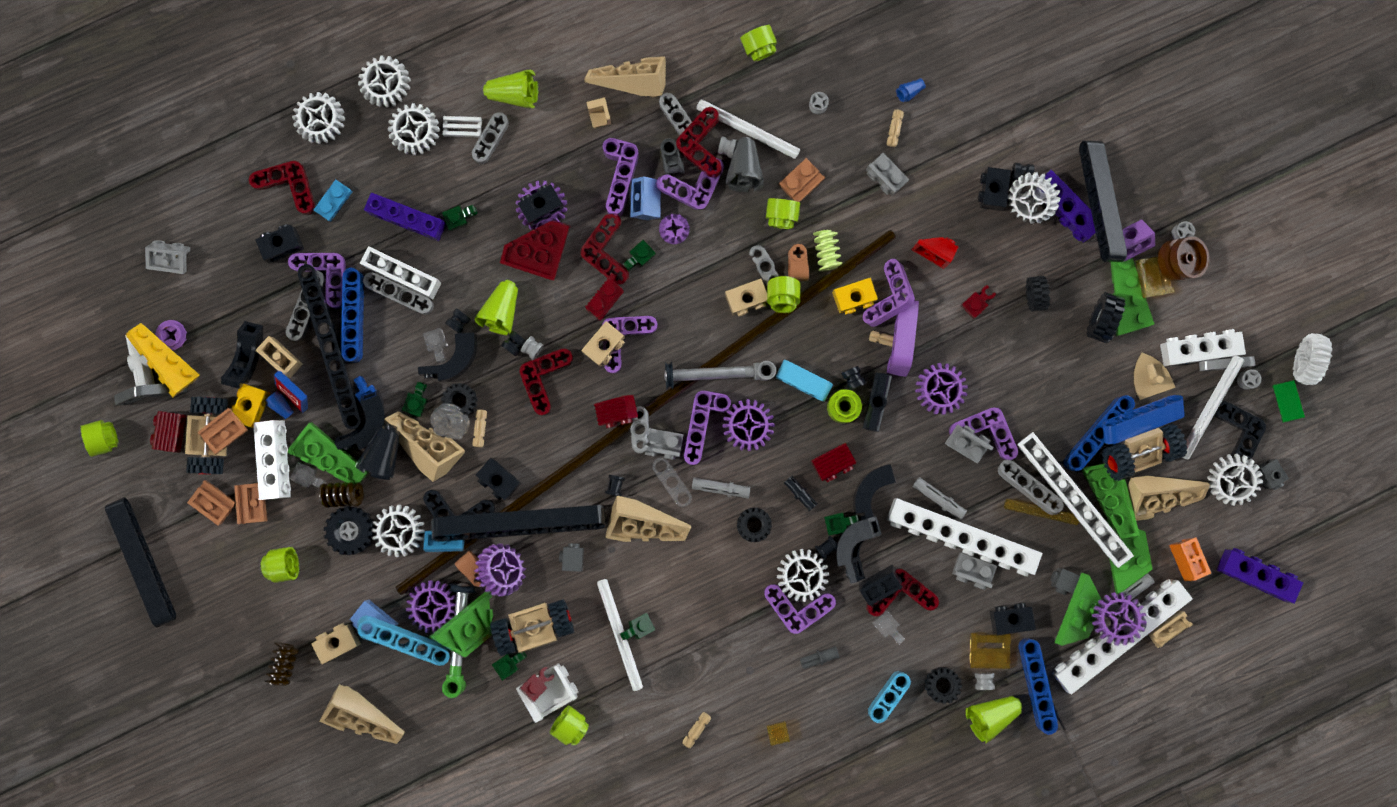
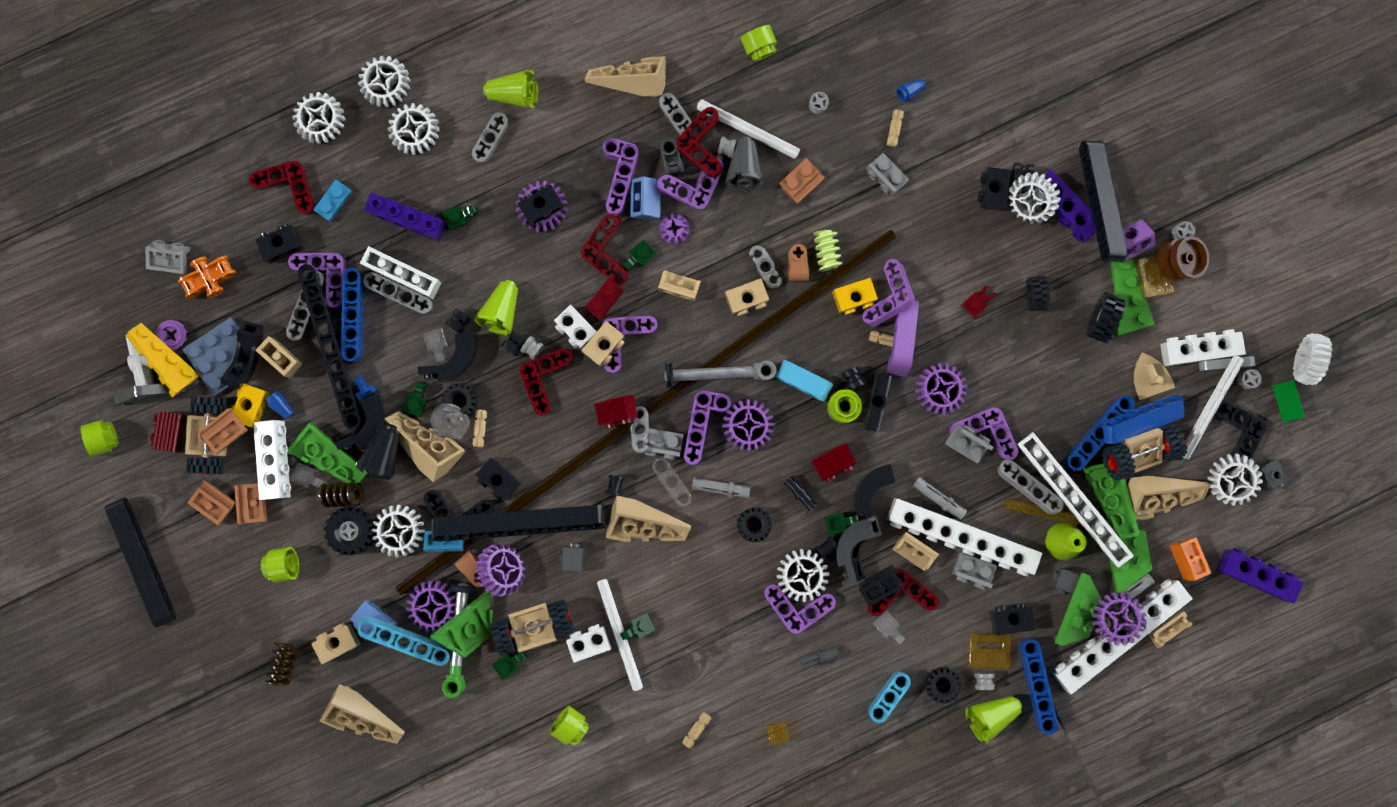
(207, 277): none -> orange axle
(214, 354): none -> sand blue plate
(291, 391): blue tile -> none
(462, 126): white tile -> none
(535, 685): dark red plate -> none
(538, 250): dark red plate -> none
(557, 694): white panel -> none
(579, 324): none -> white brick
(590, 648): none -> white brick
(599, 113): tan panel -> none
(679, 285): none -> tan hinge
(782, 213): lime piece -> none
(783, 294): lime piece -> none
(915, 551): none -> tan hinge
(936, 250): red slope -> none
(1065, 541): none -> lime cone

